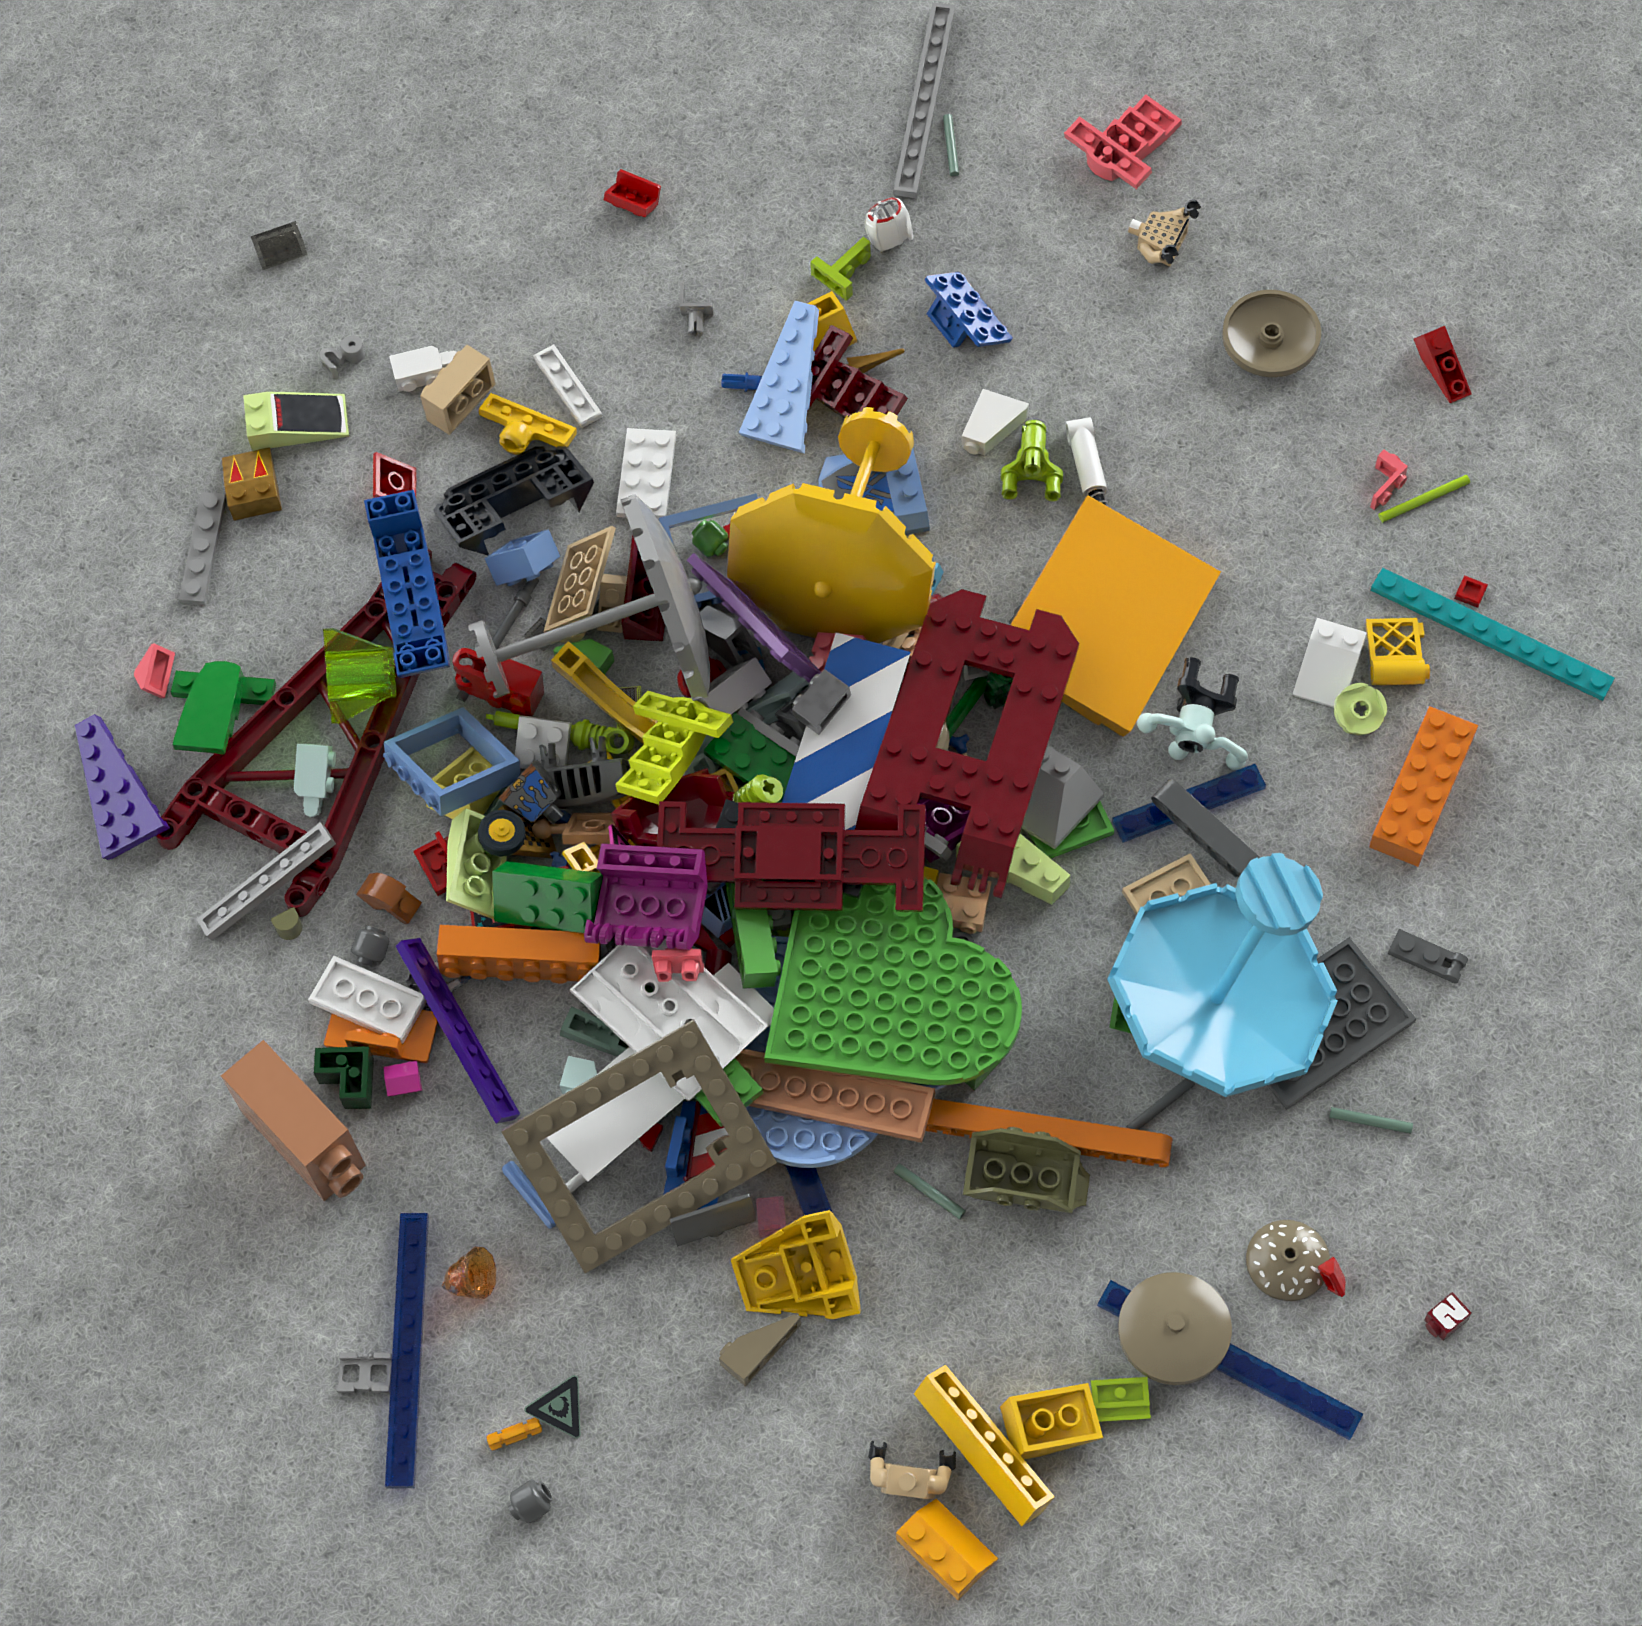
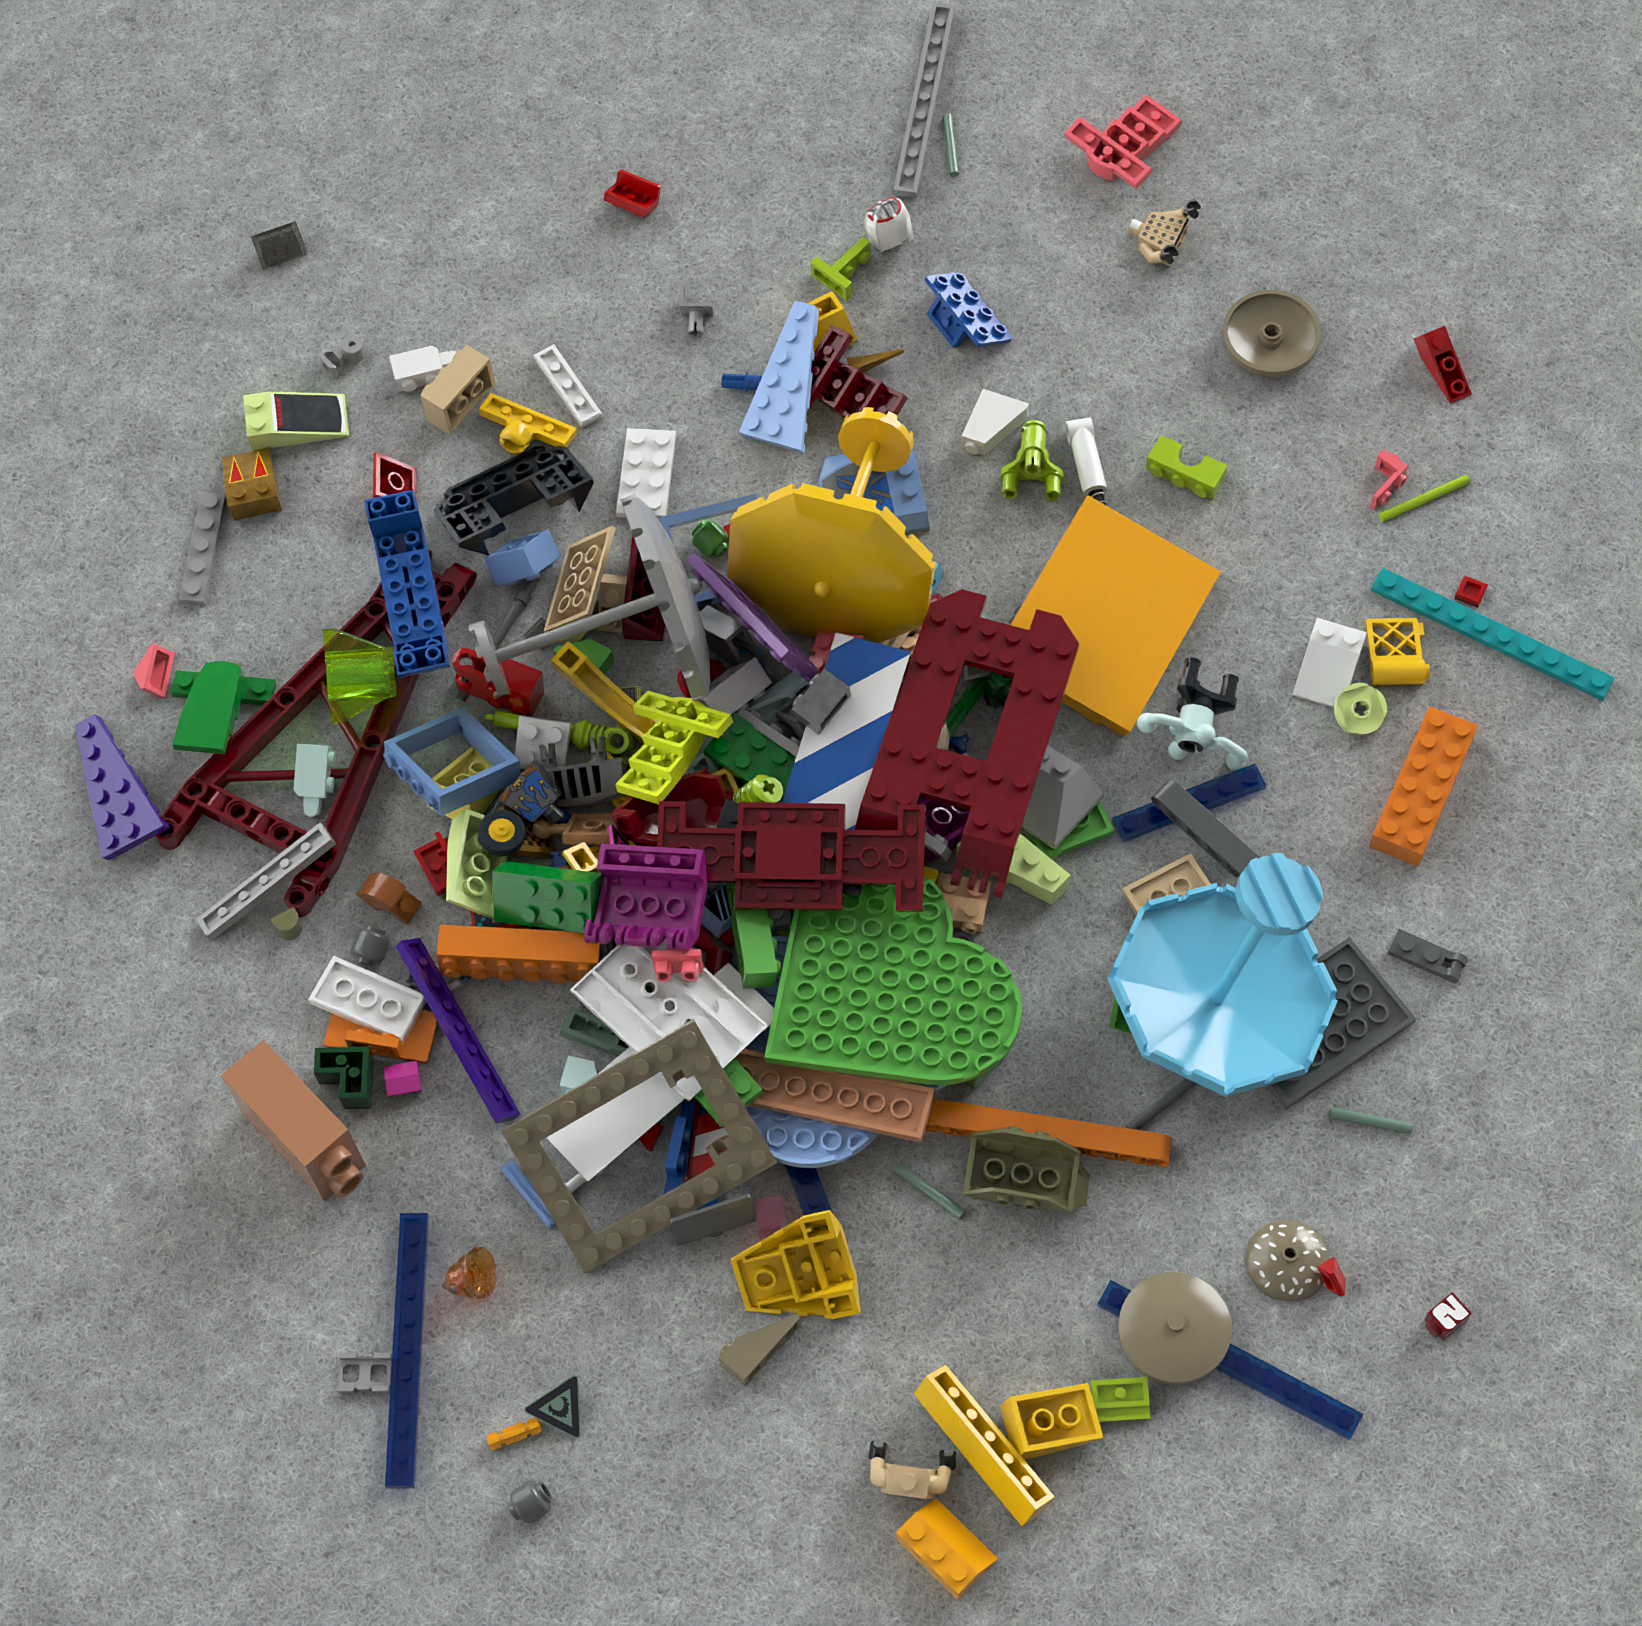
(1201, 479): none -> lime arch

